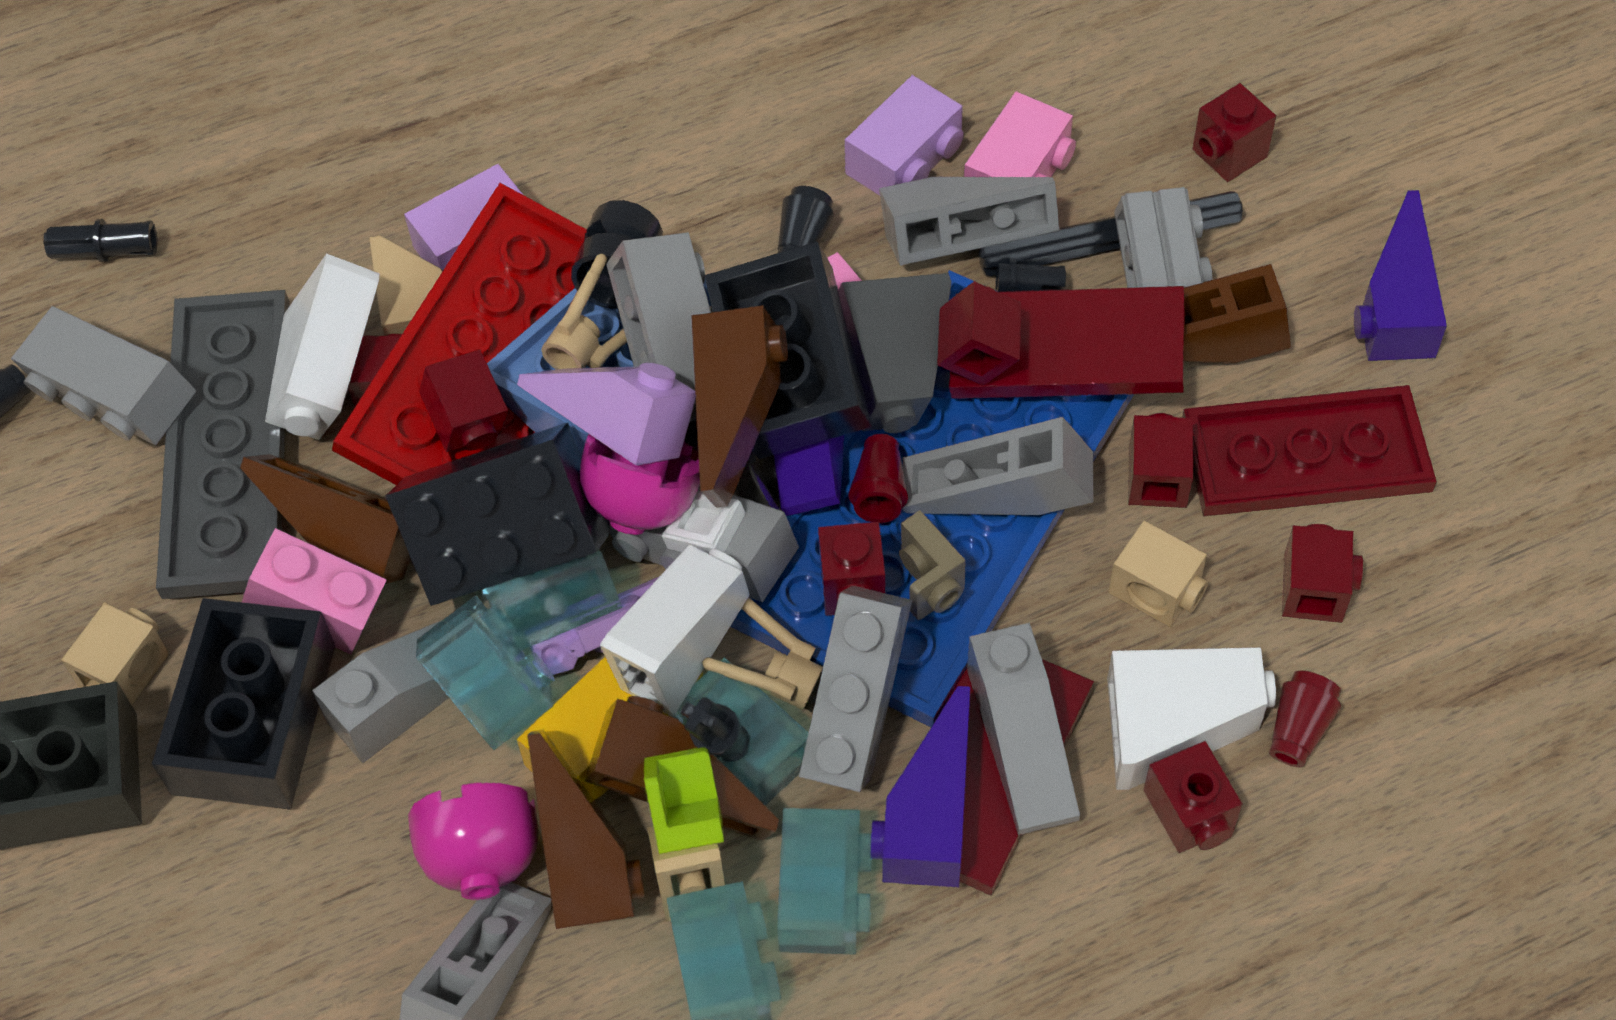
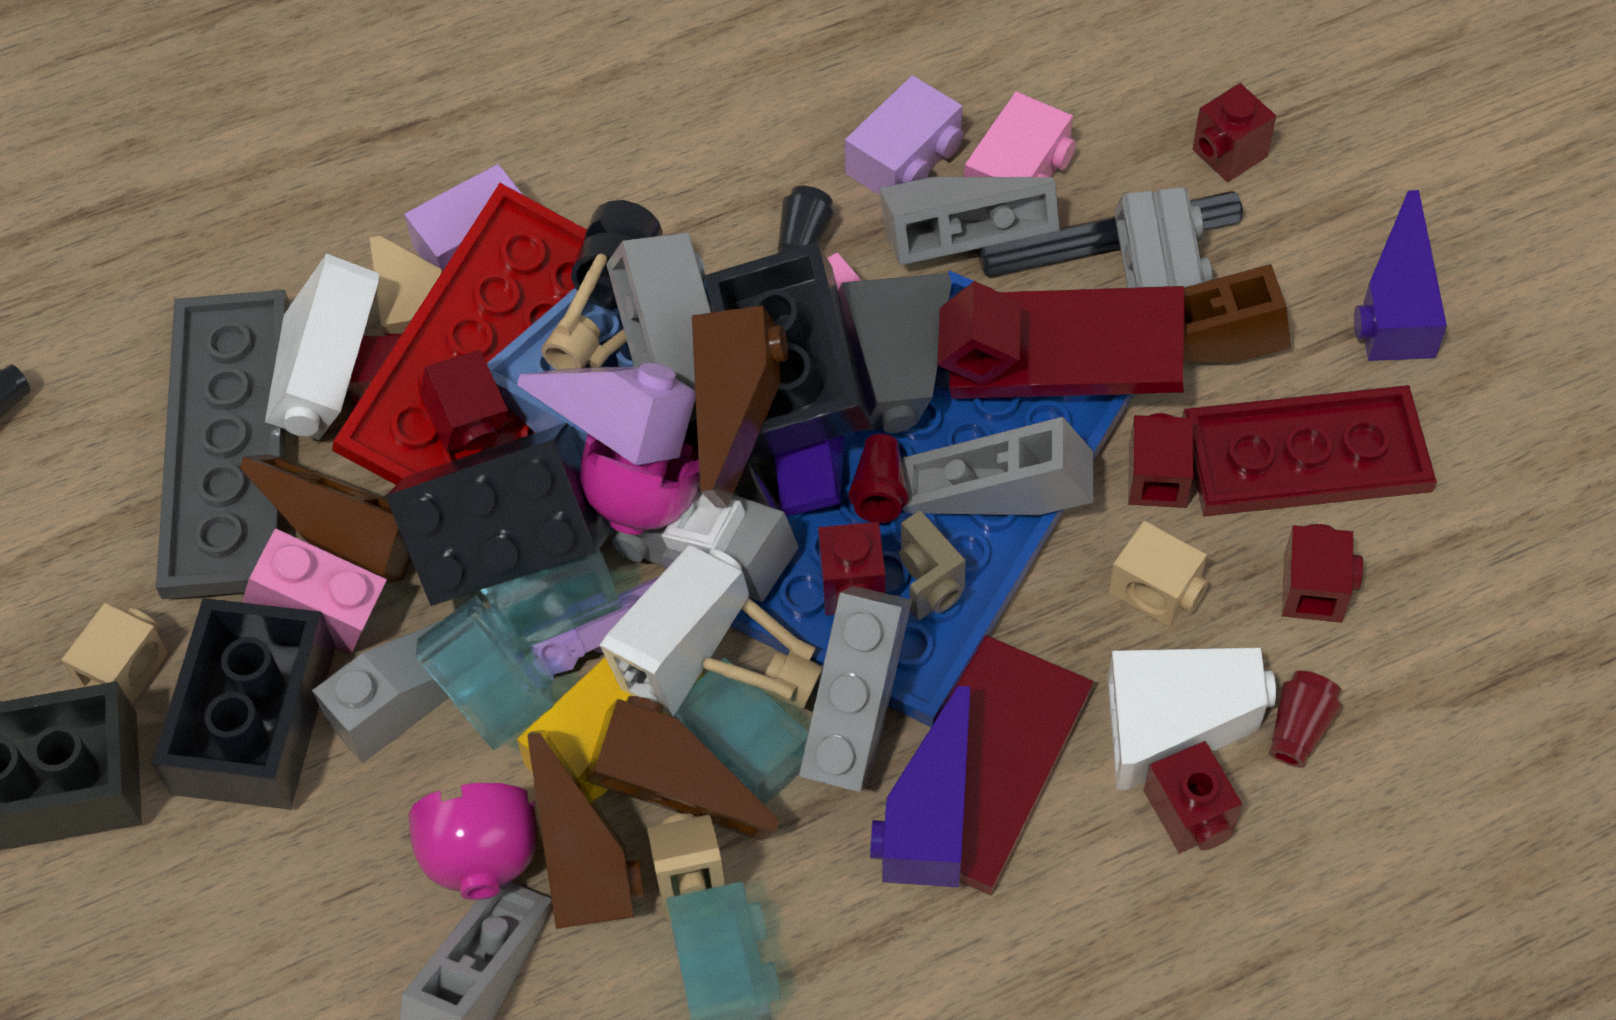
(101, 240): black axle -> none
(102, 376): light grey brick -> none
(683, 800): lime panel -> none
(716, 729): black axle -> none
(821, 881): clear light blue brick -> none
(1021, 277): black pin -> none
(1022, 727): light grey slope -> none

